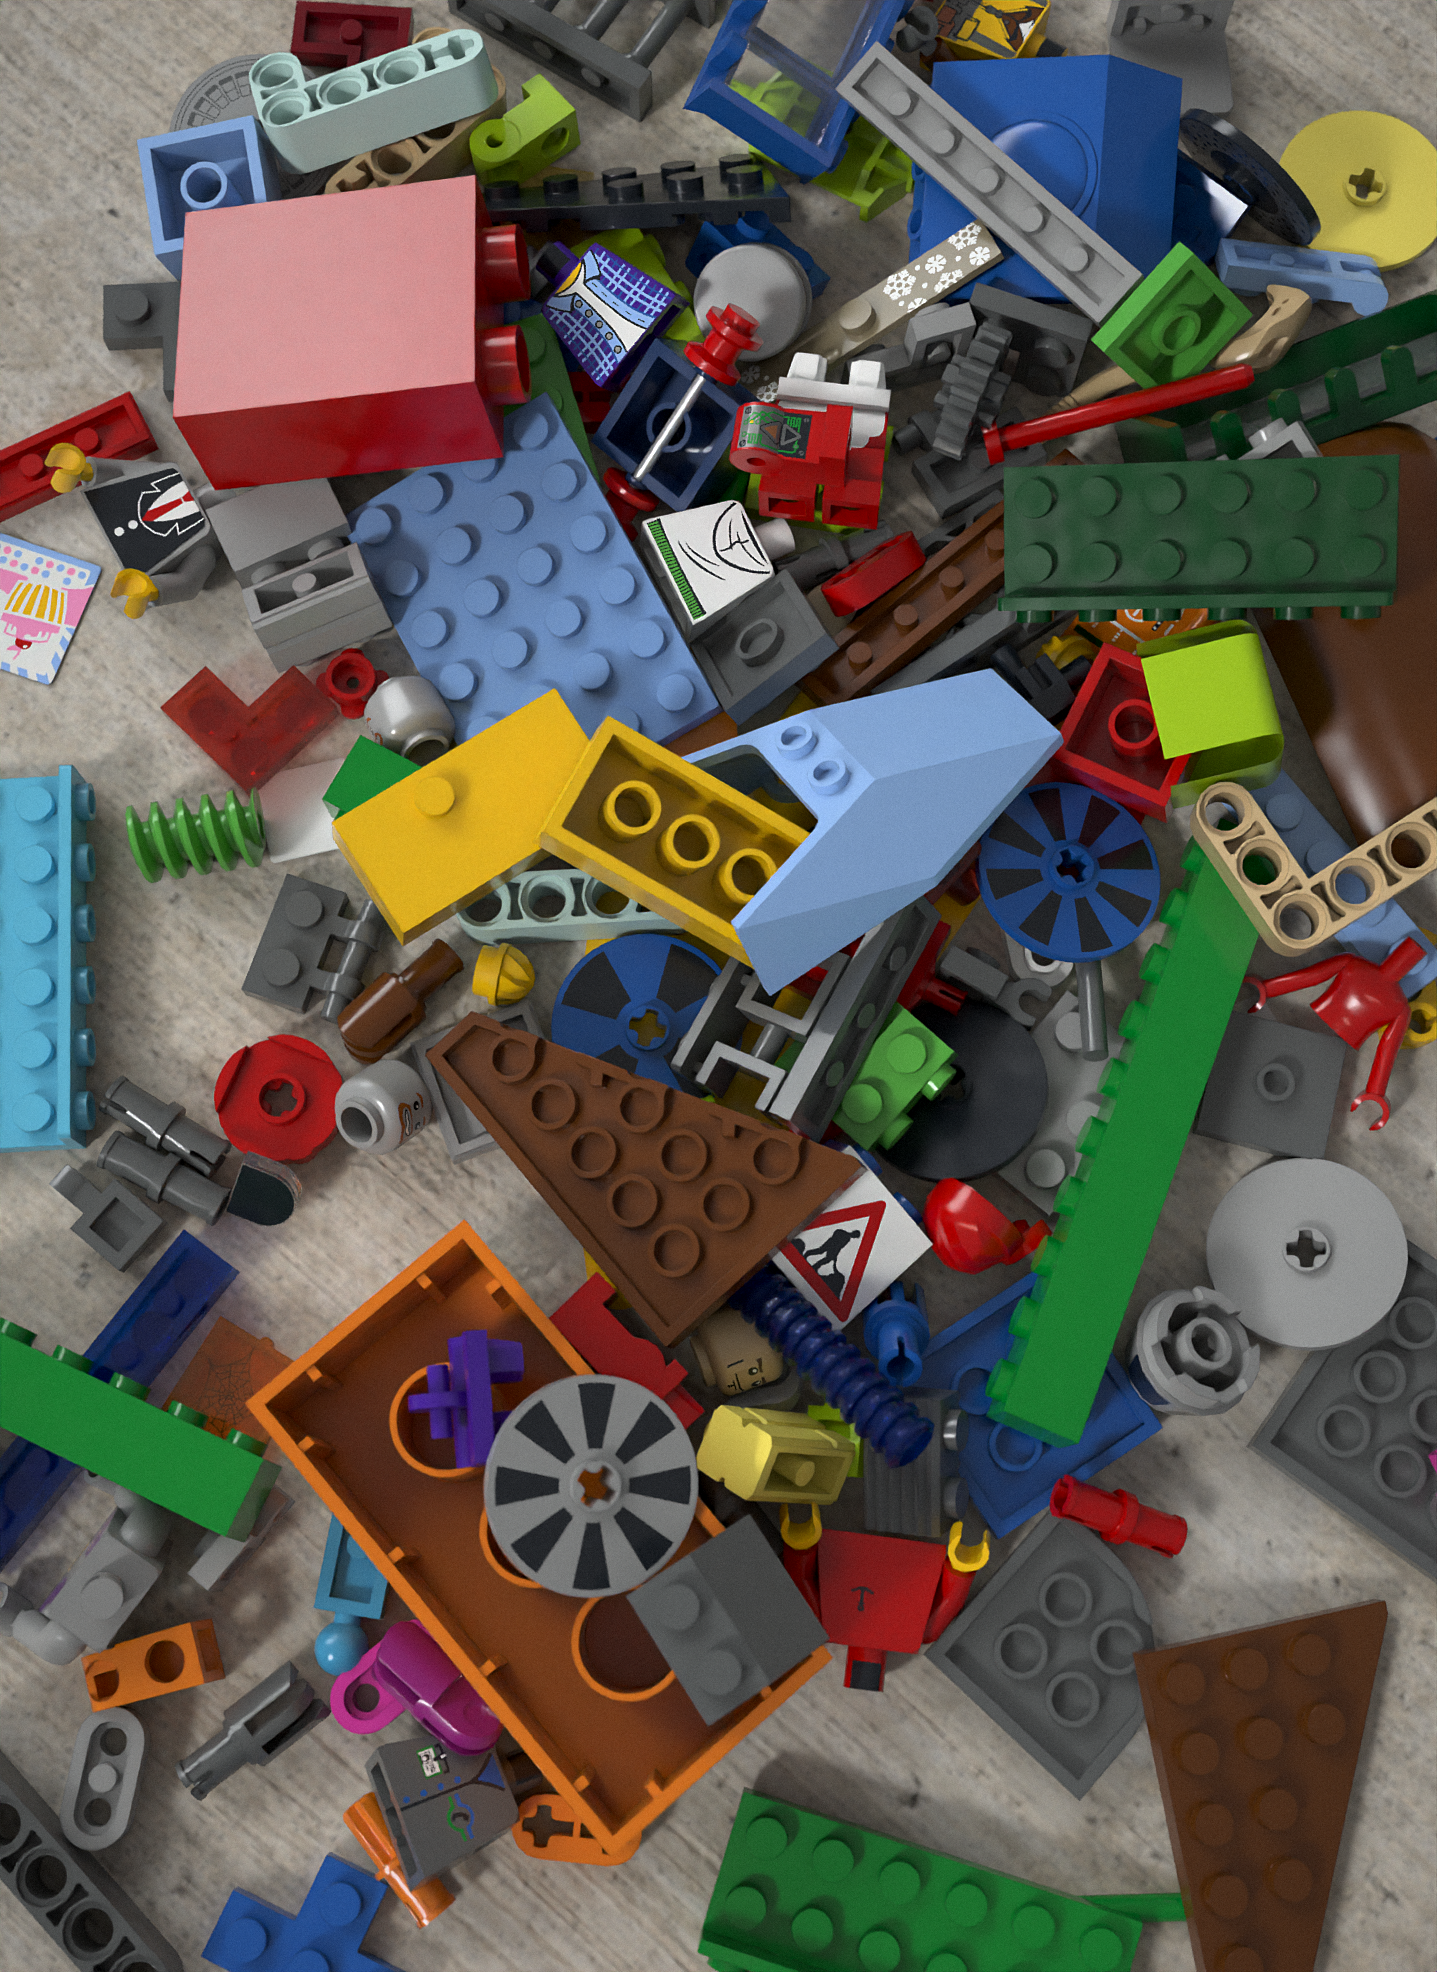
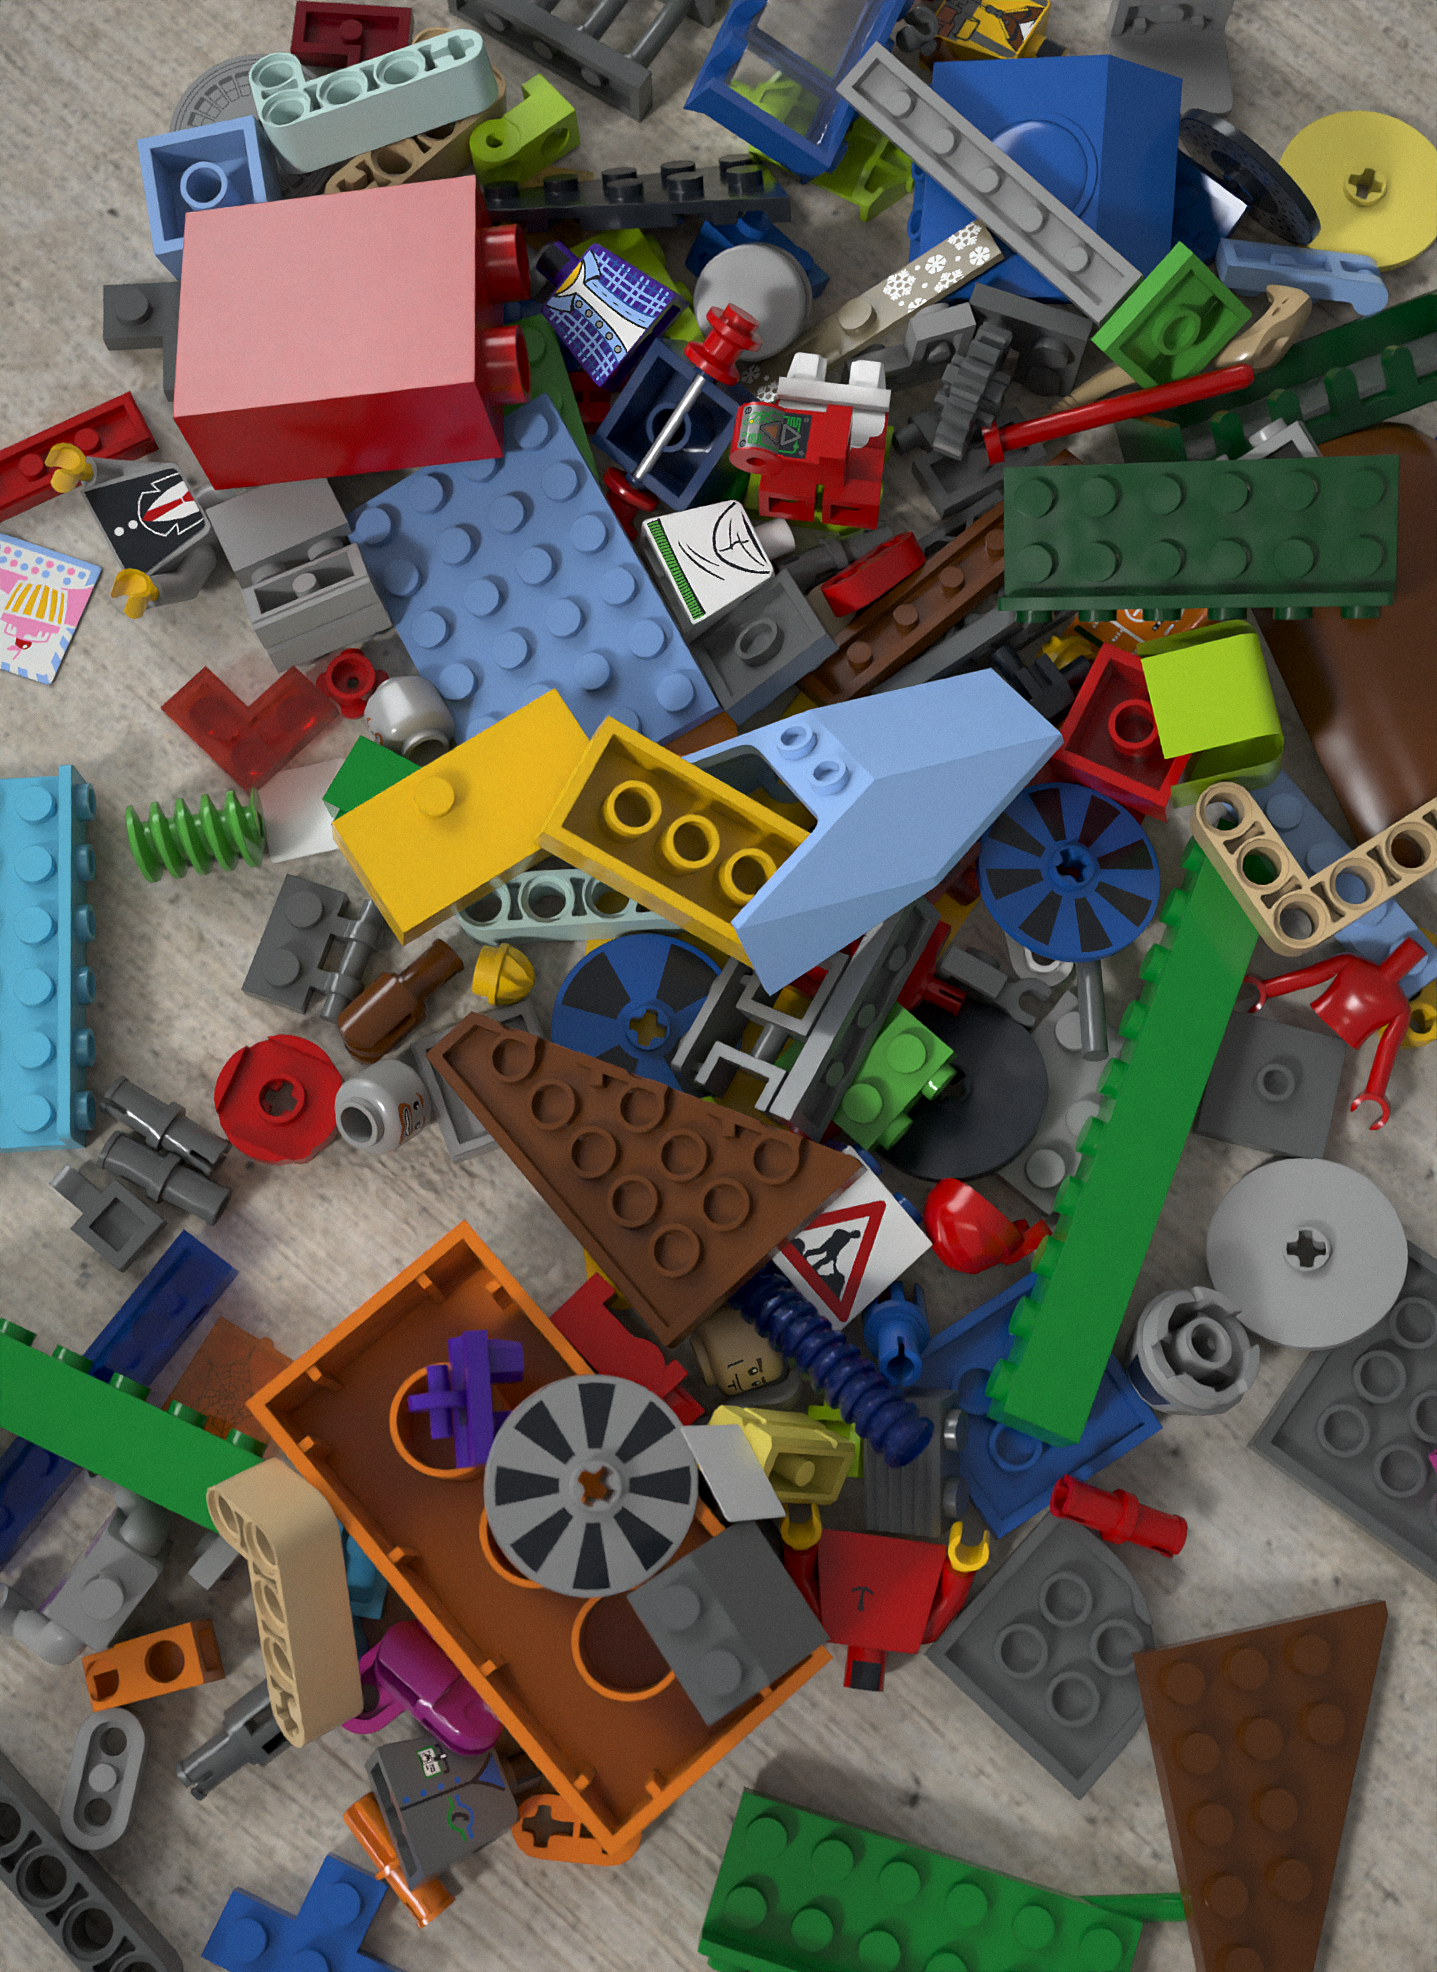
(264, 1192): black tile -> none
(297, 1593): none -> tan beam
(733, 1472): none -> white sticker

